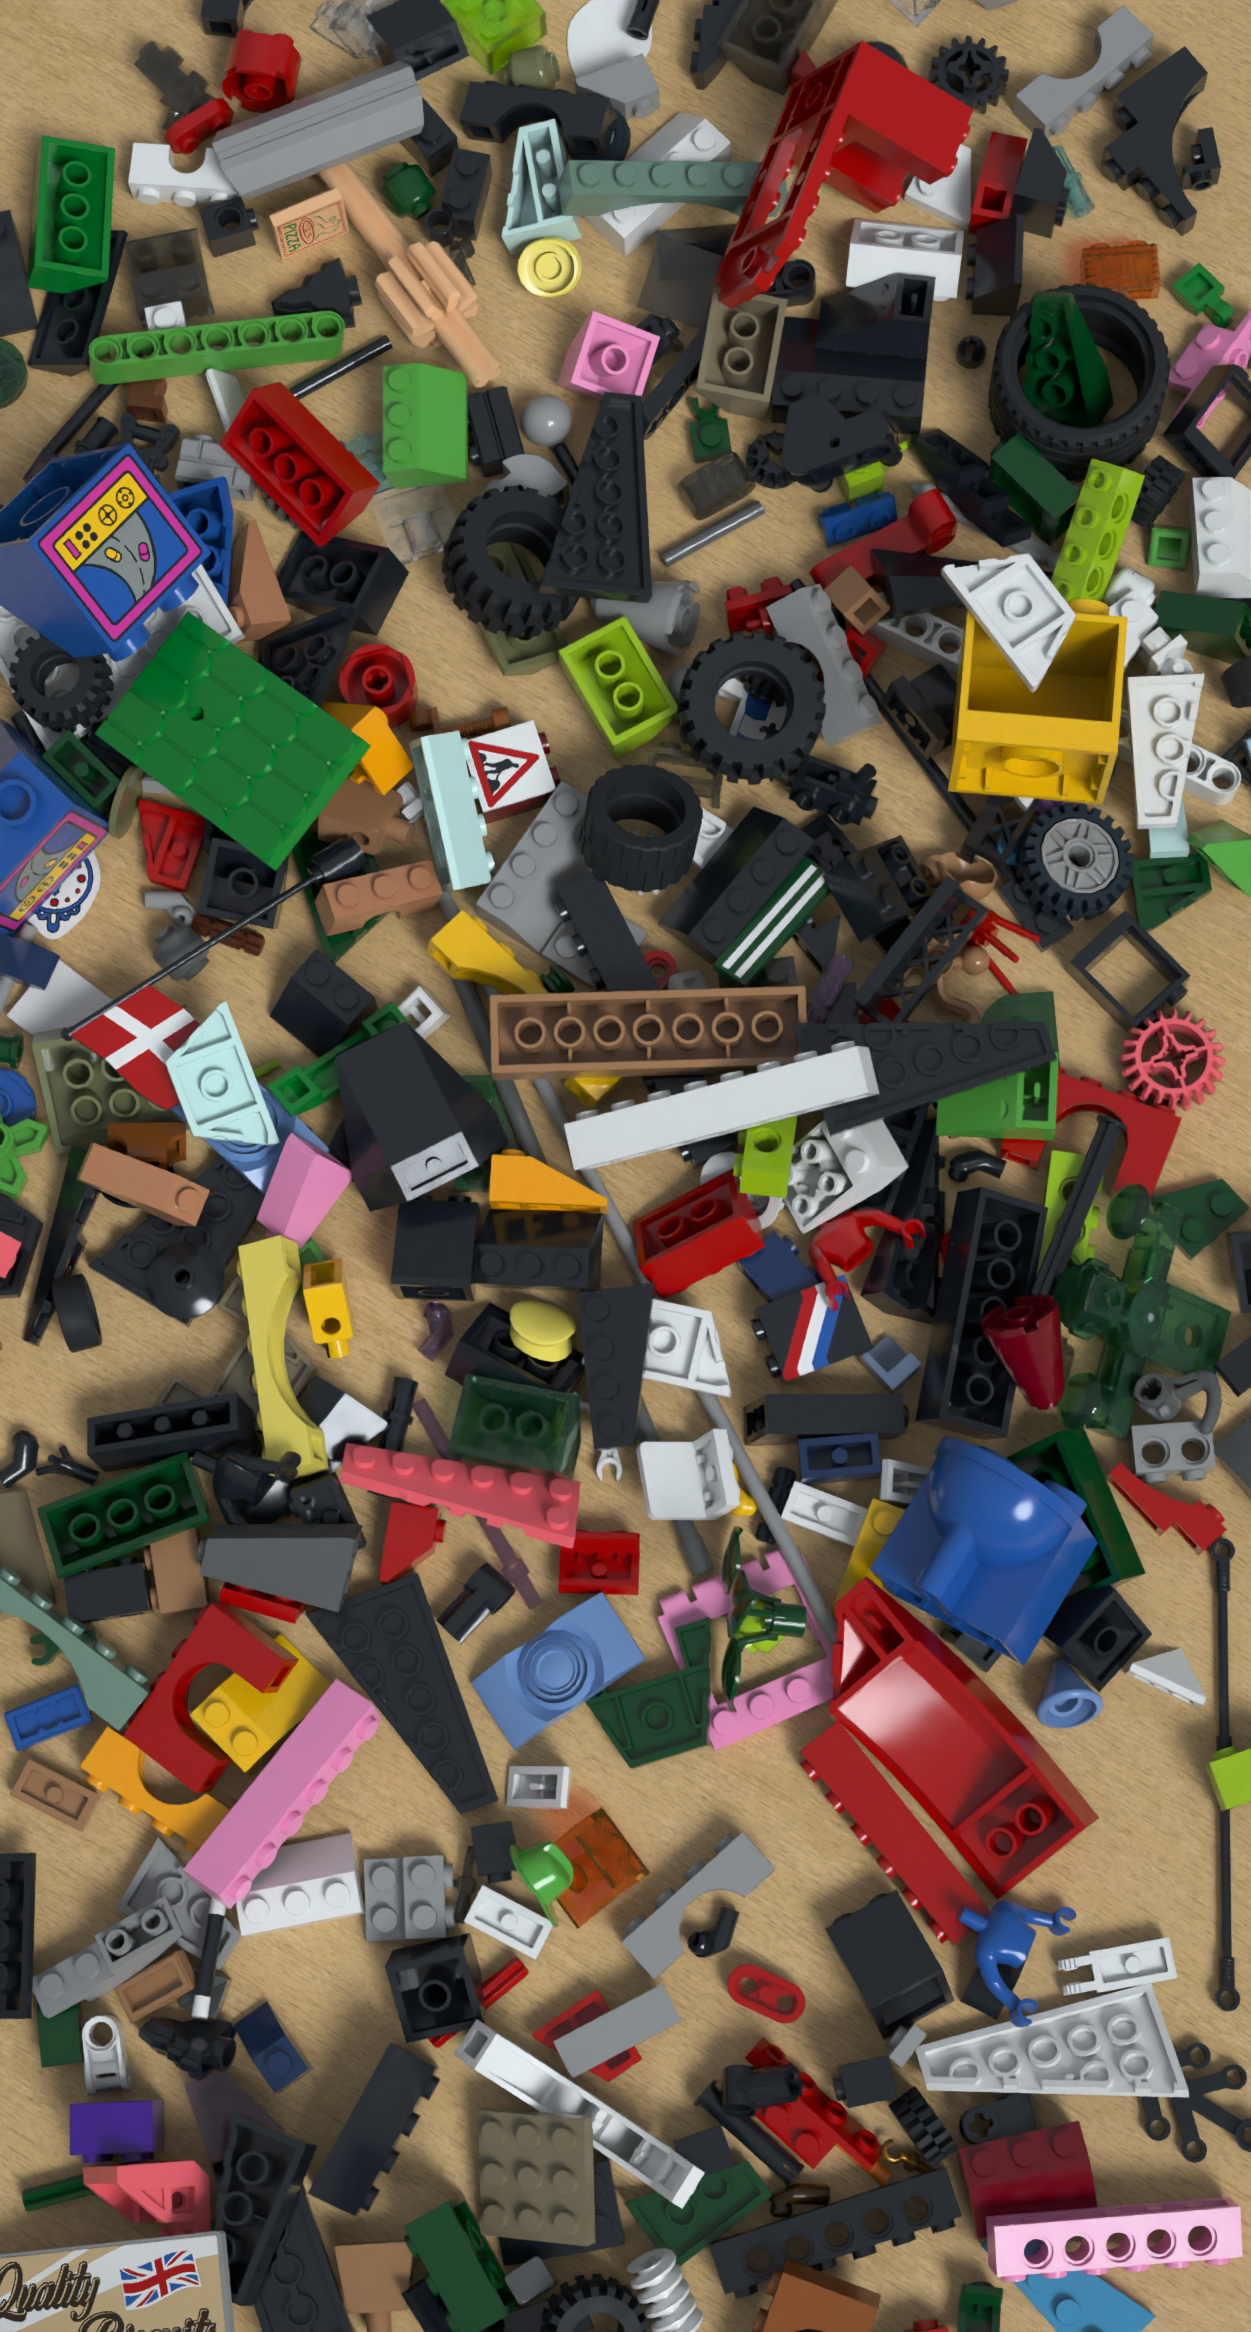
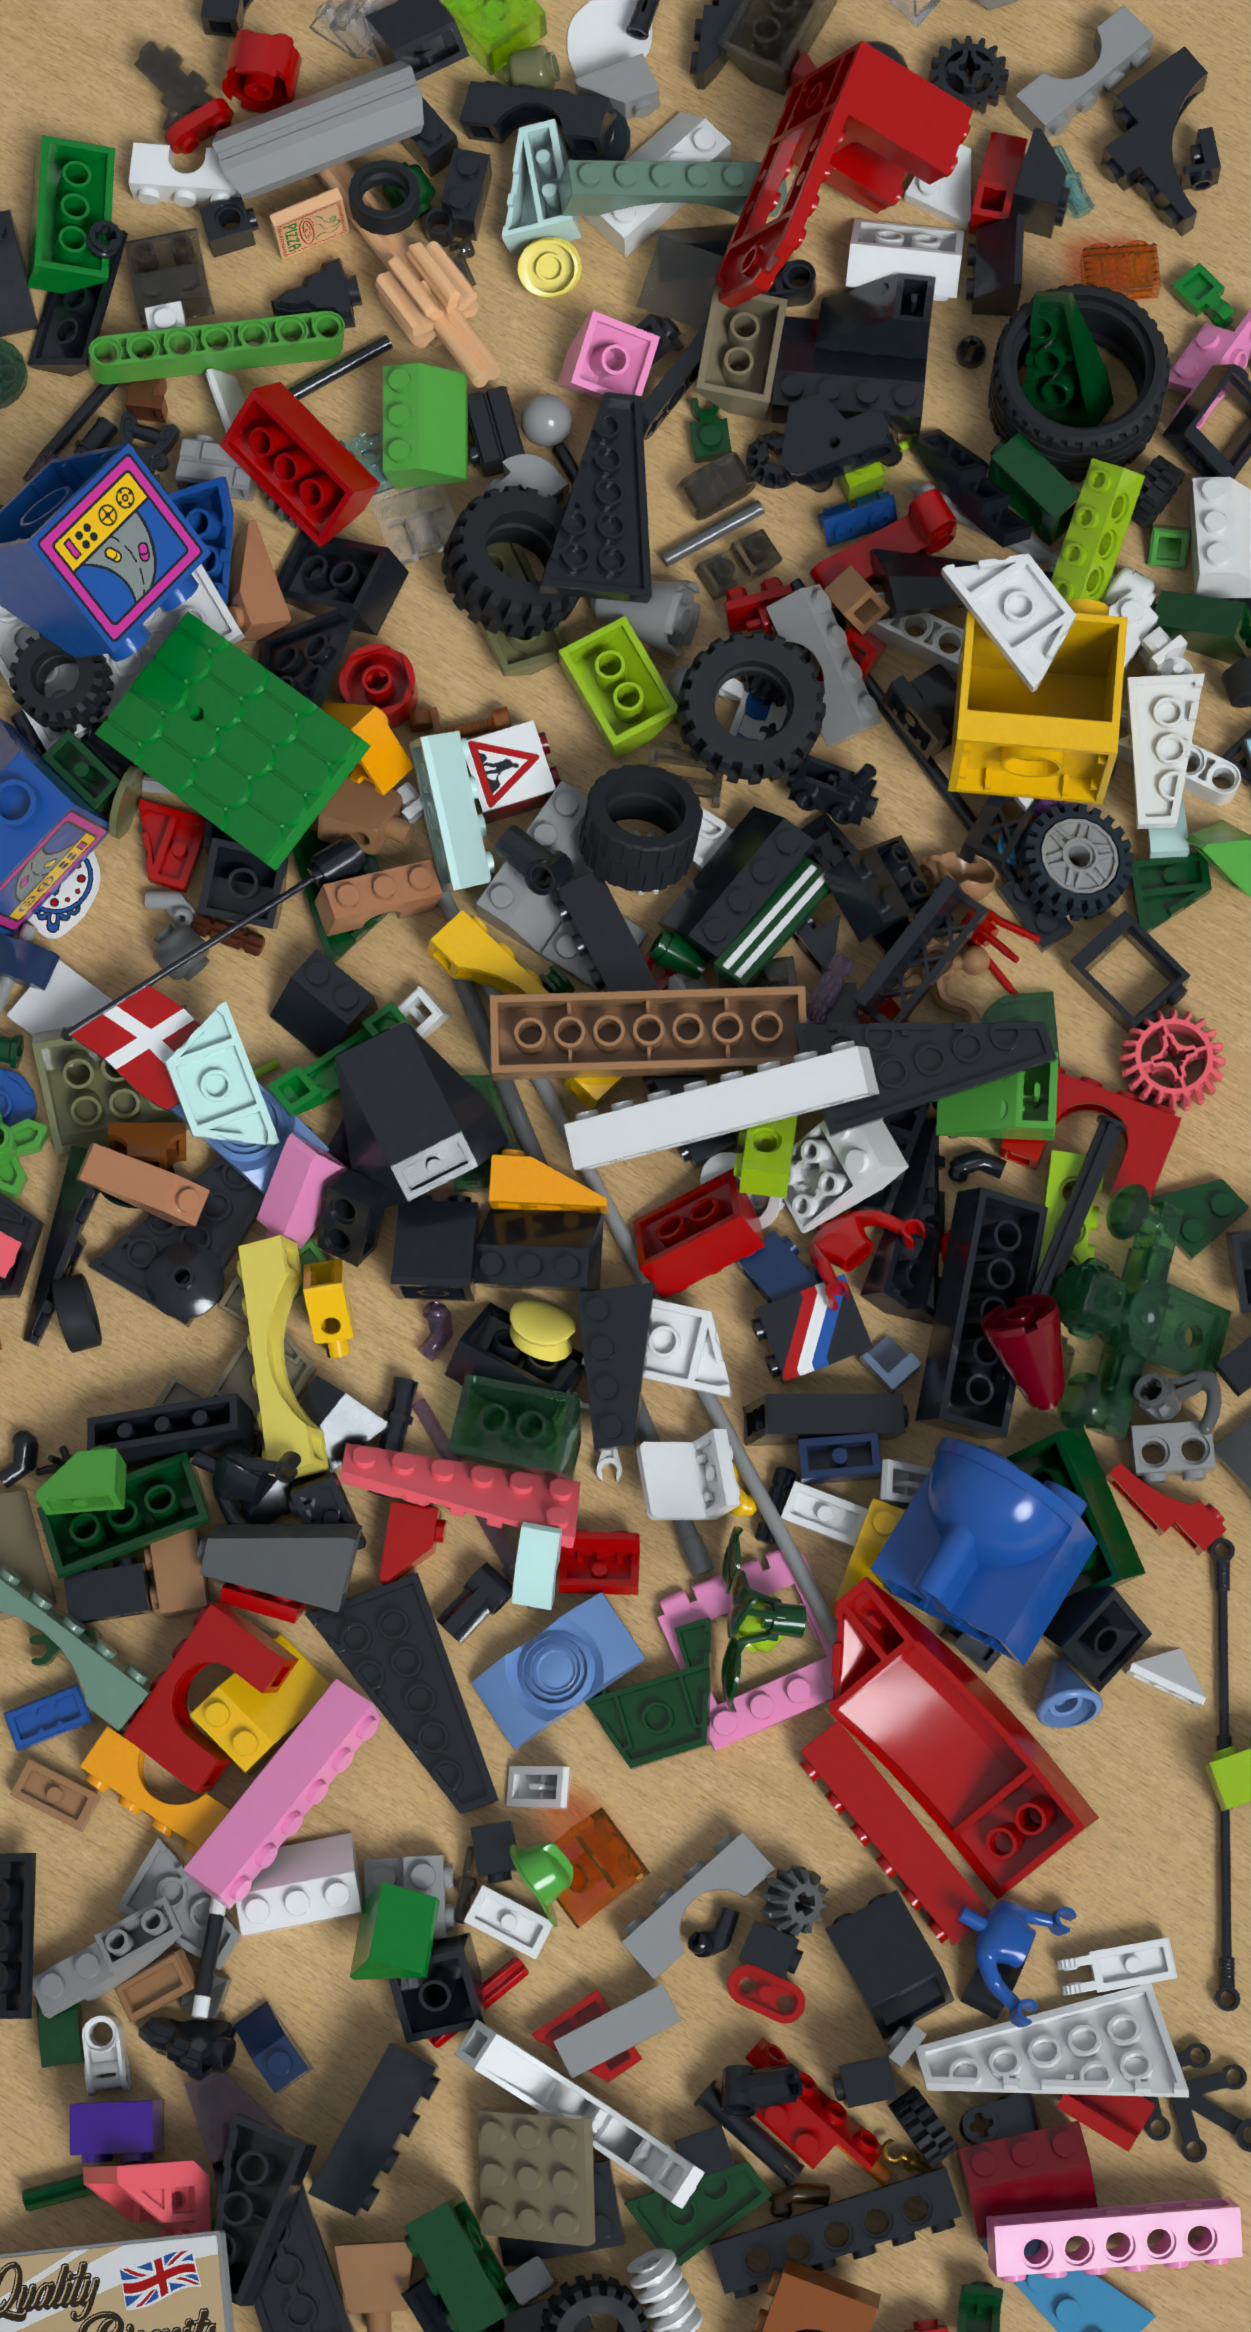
(86, 1483): none -> bright green slope
(111, 231): none -> black bush
(352, 1217): none -> black brick
(384, 173): none -> black tyre
(394, 1934): none -> green slope
(534, 861): none -> black piece
(536, 1566): none -> light aqua slope
(677, 955): none -> dark green cone
(739, 565): none -> clear smoke slope
(771, 1950): none -> black brick
(794, 1900): none -> dark grey gear
(1111, 2116): none -> red panel

